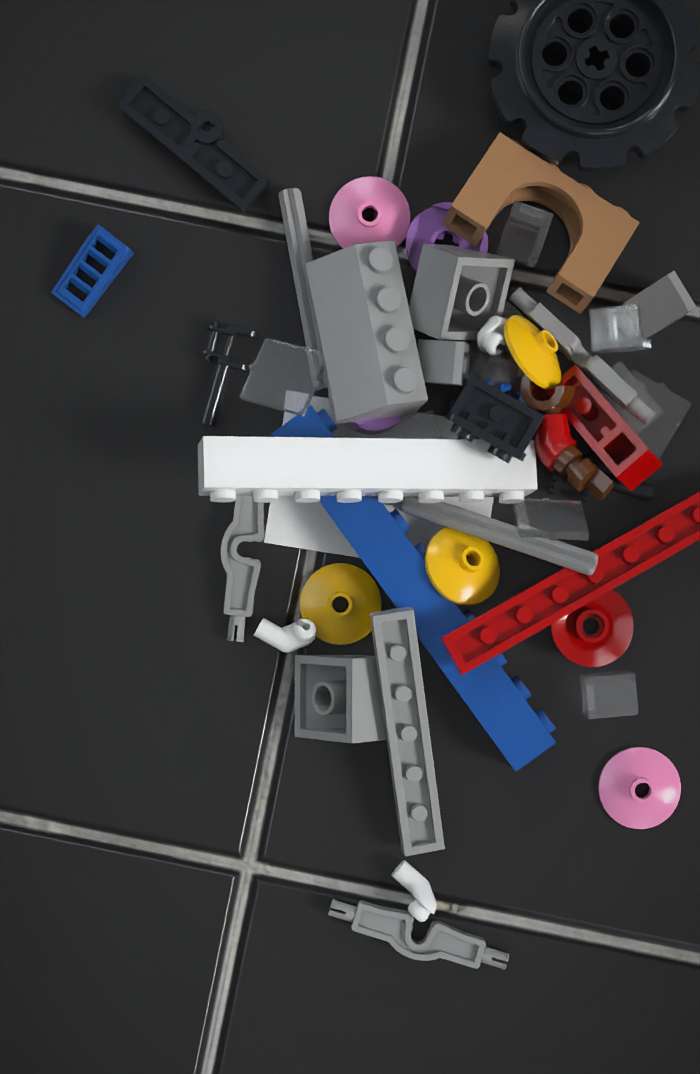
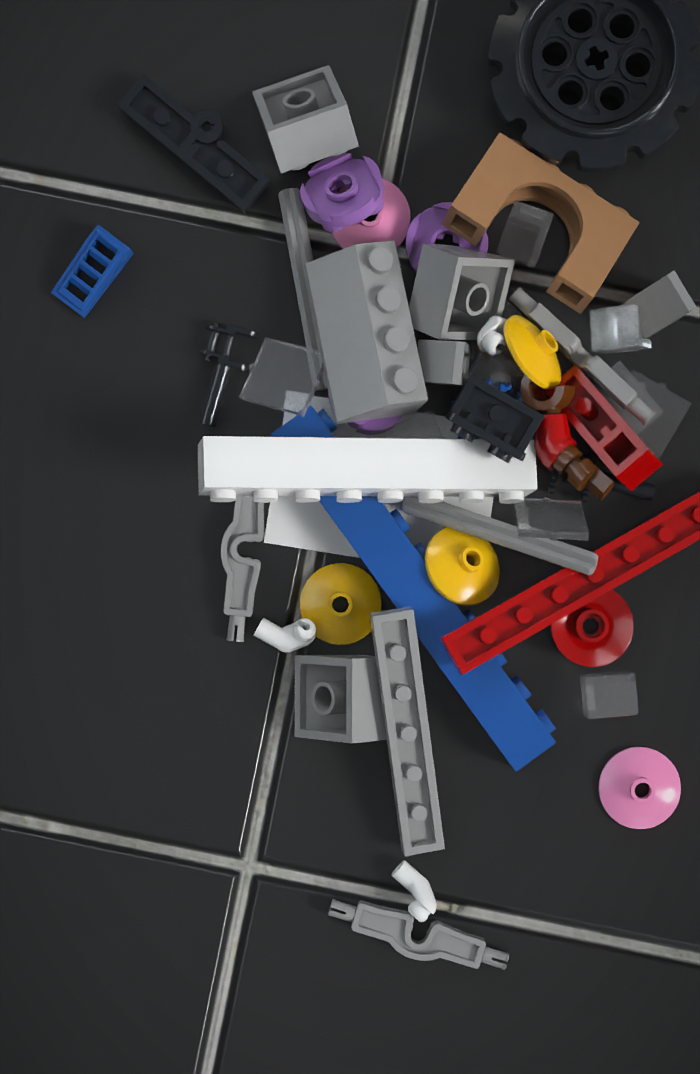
(306, 119): none -> light grey slope
(348, 208): none -> medium lavender plate

